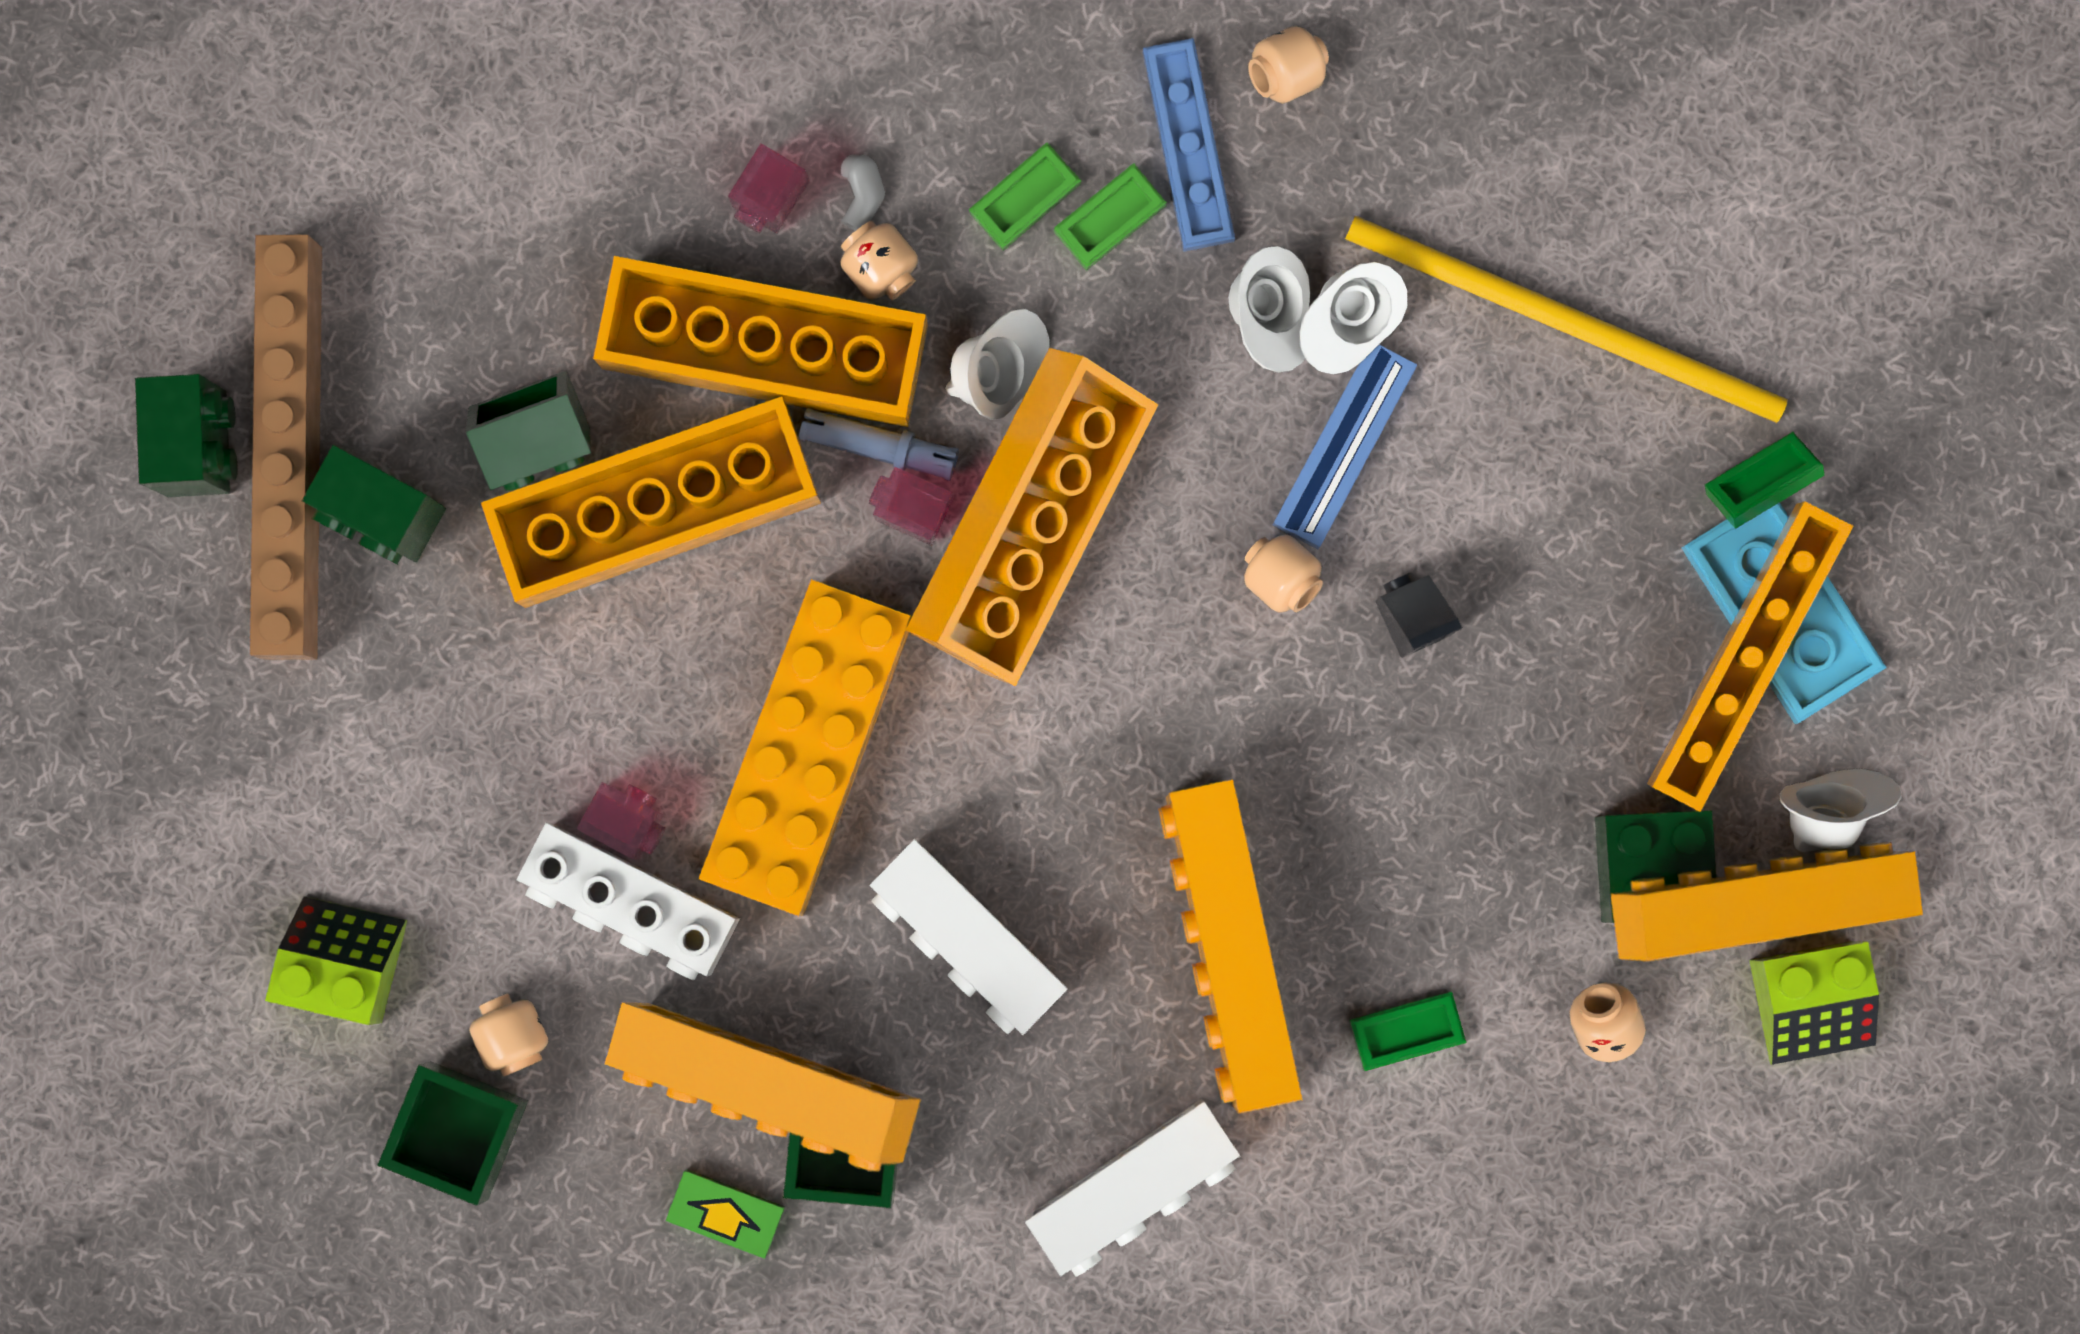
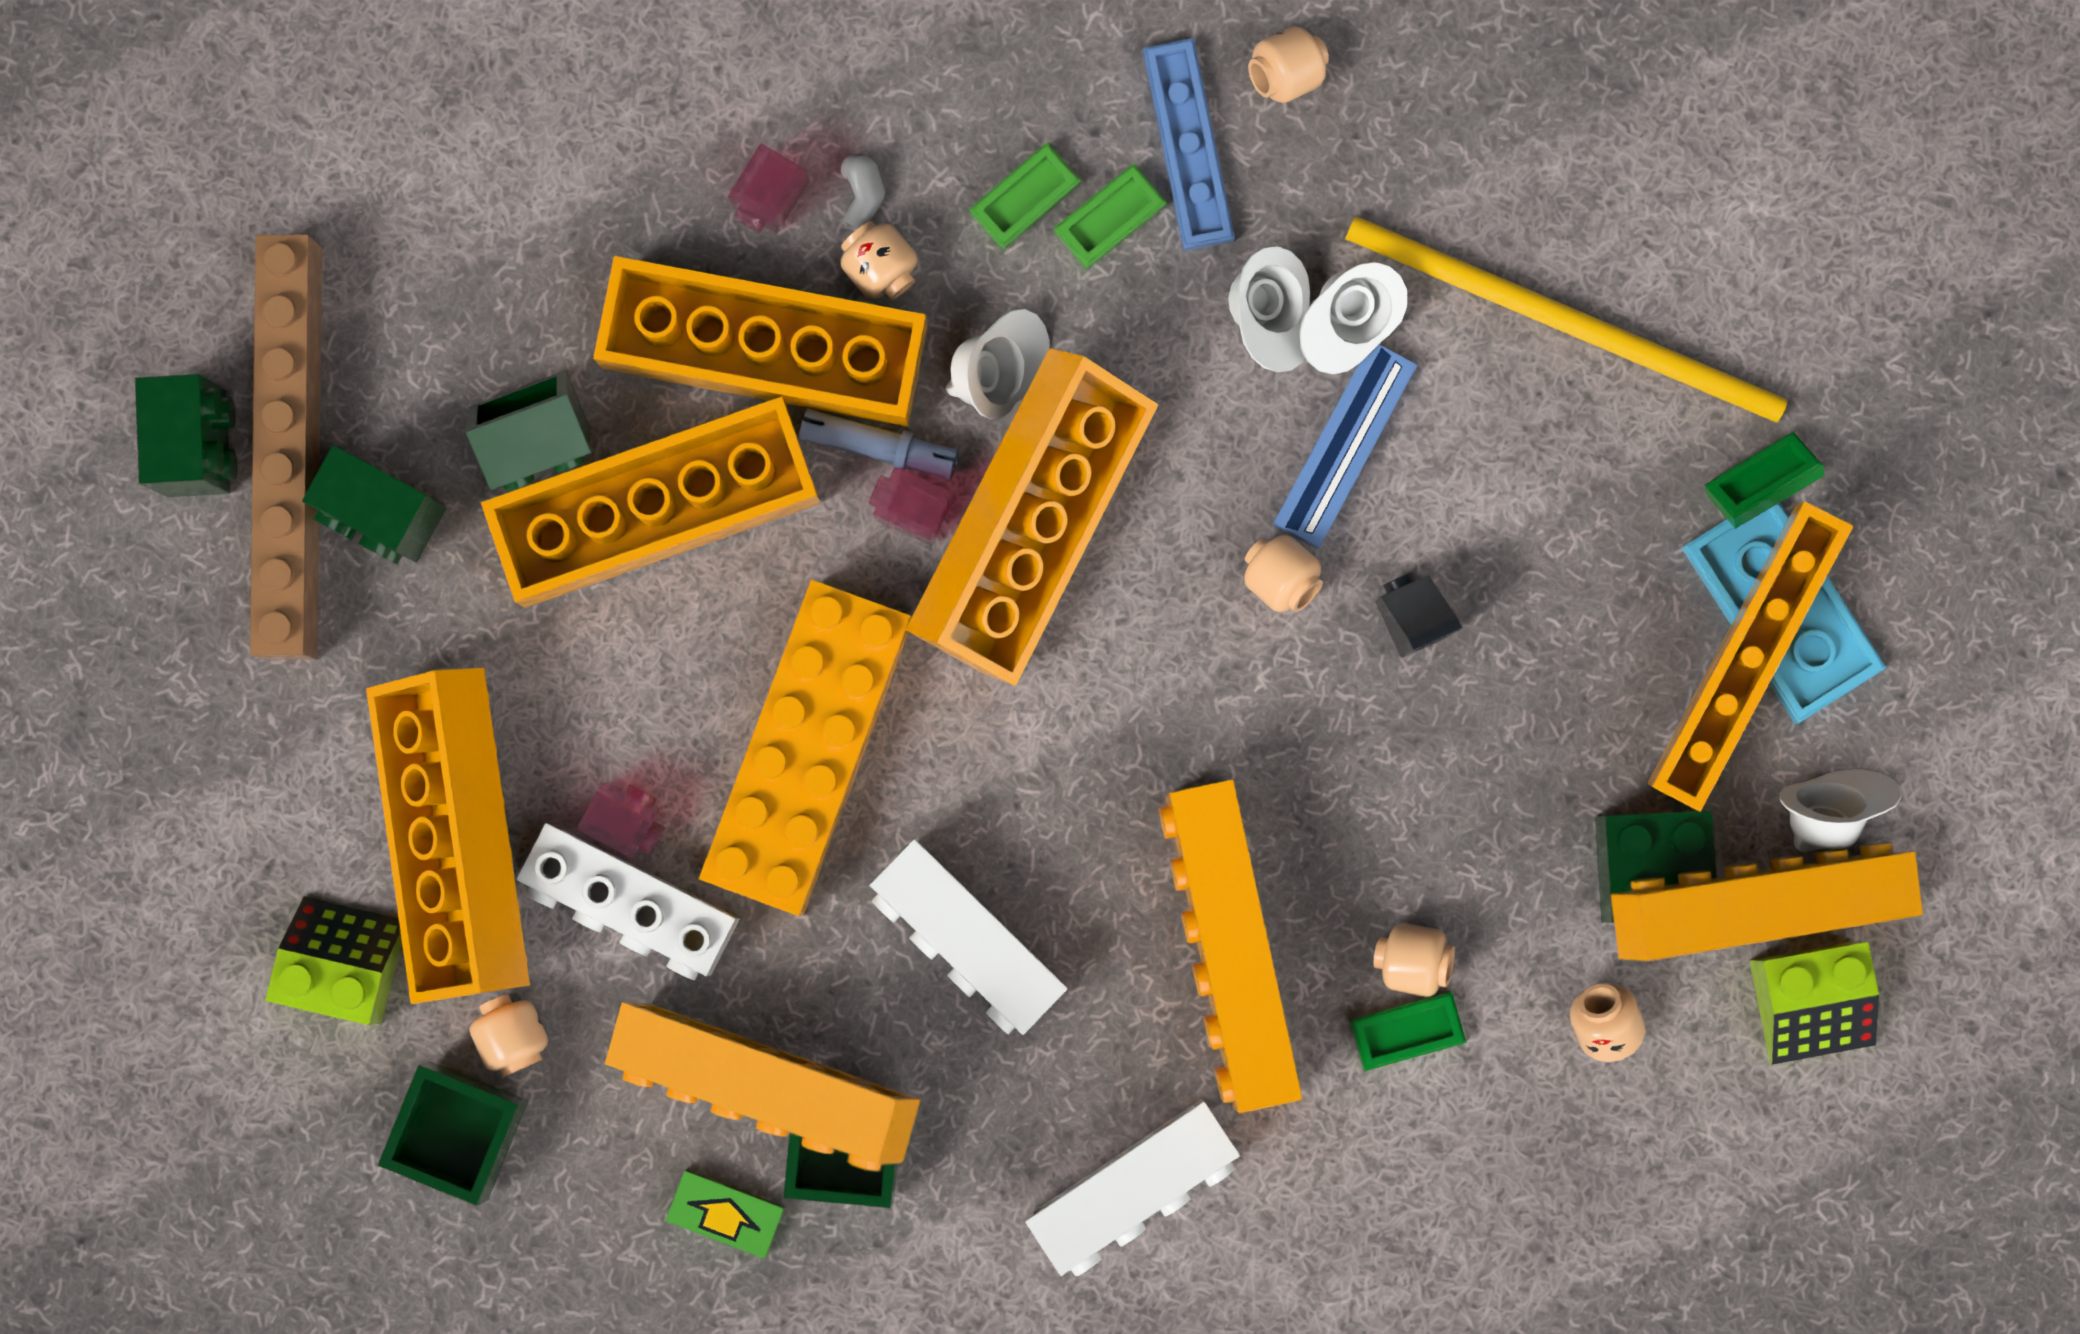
(447, 835): none -> light orange brick
(1415, 959): none -> light nougat head

